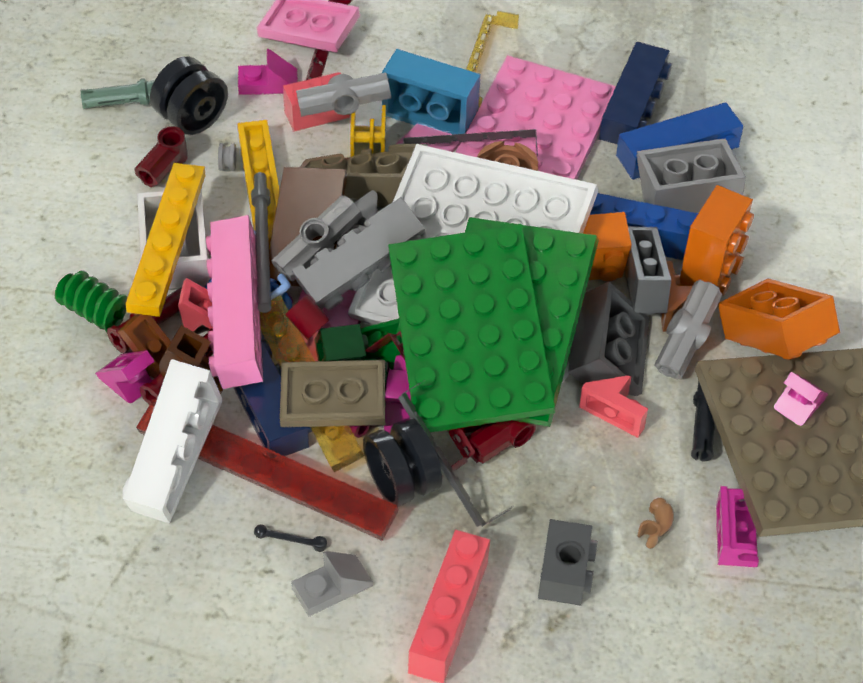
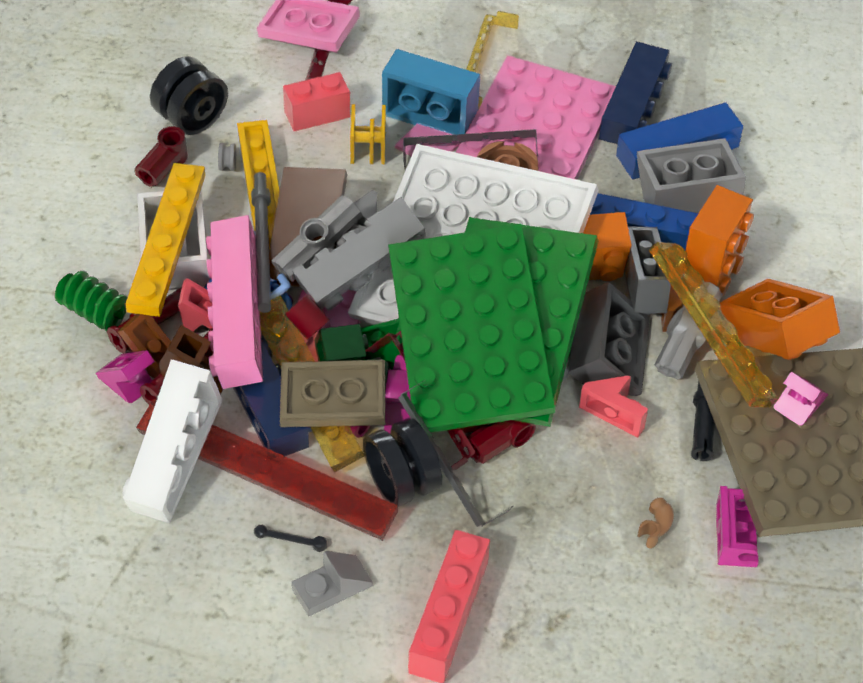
(117, 94): sand green pin -> none
(266, 78): dark pink slope -> none
(343, 94): light grey piece -> none
(370, 171): dark tan wedge -> none
(565, 581): dark grey brick -> none
(717, 330): none -> clear yellow plate

